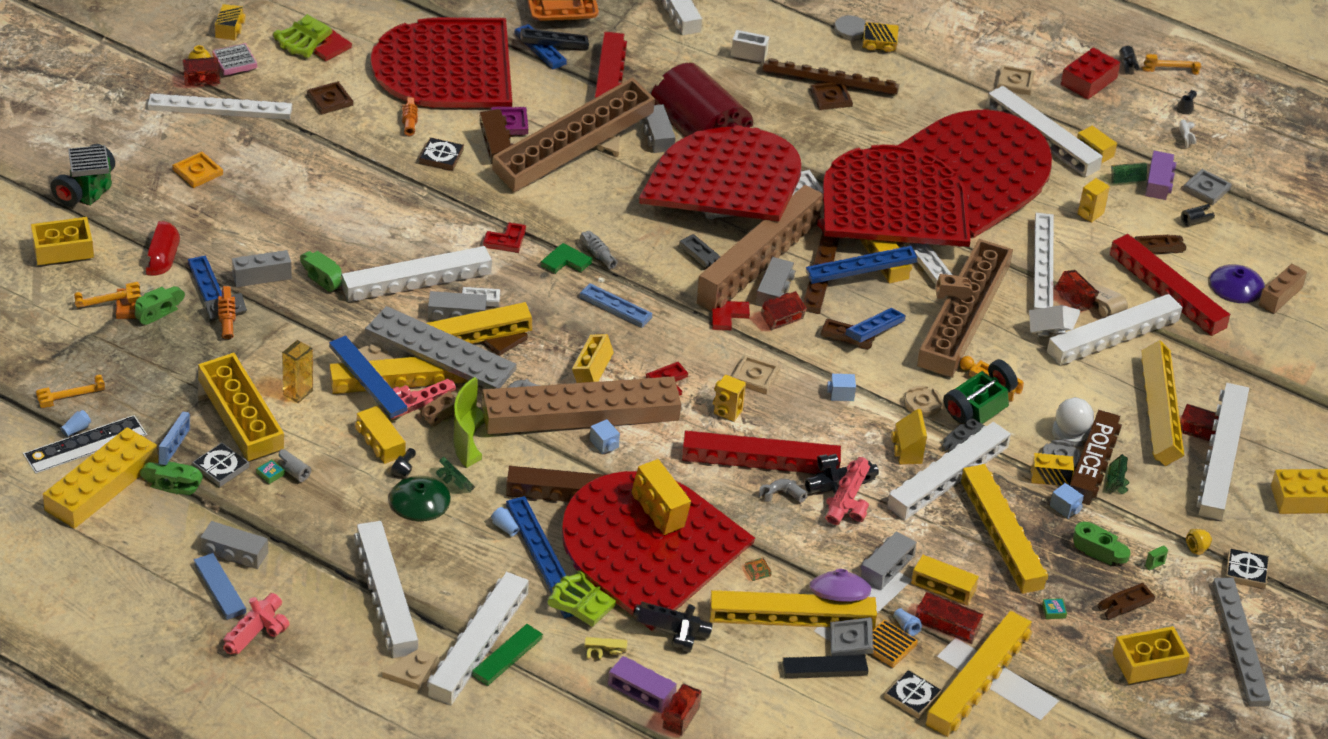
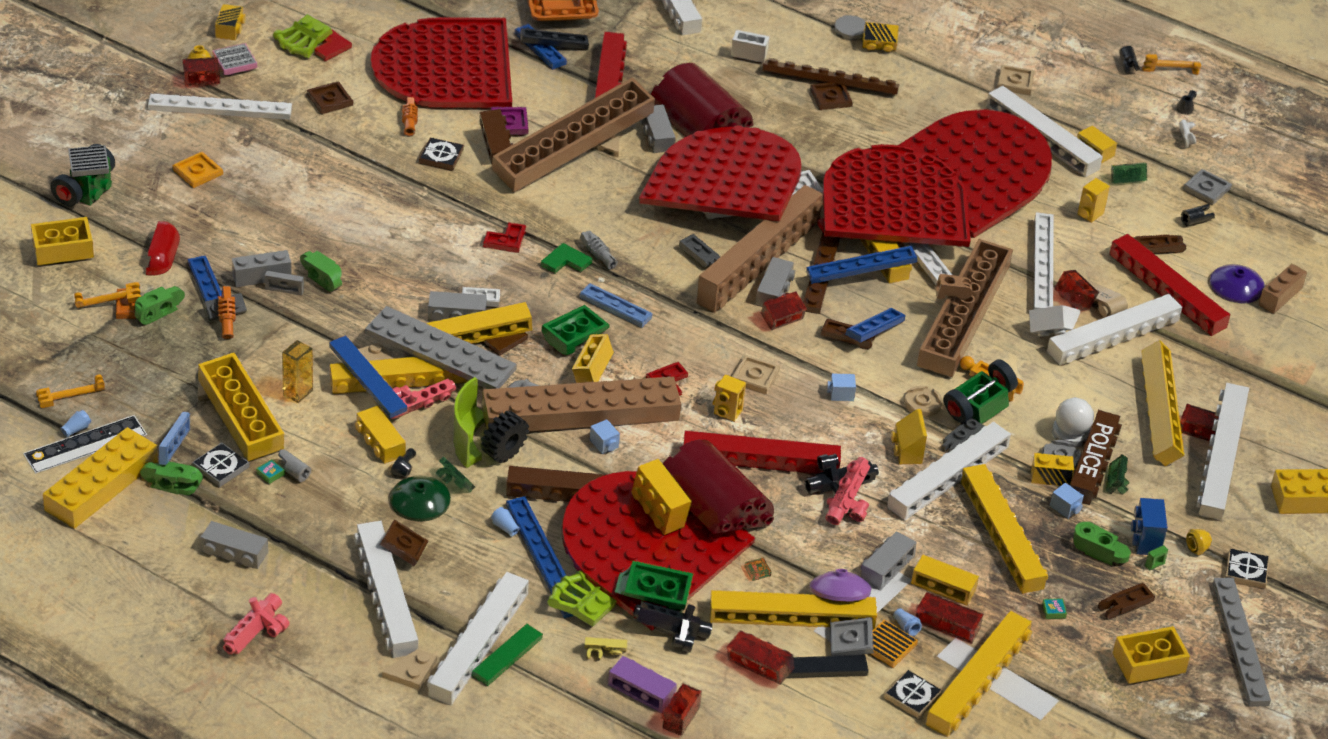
(220, 586): medium blue tile -> none
(284, 283): none -> light grey plate
(404, 542): none -> reddish brown tile
(416, 273): white brick -> none
(439, 409): medium nougat leg -> none
(504, 436): none -> black tyre
(573, 329): none -> green slope
(656, 585): none -> green slope
(718, 489): none -> dark red cylinder
(732, 309): red tile -> none
(760, 657): none -> clear red brick
(786, 485): light grey piece -> none
(1090, 73): red brick -> none
(1149, 525): none -> blue brick
(1160, 175): medium lavender brick -> none

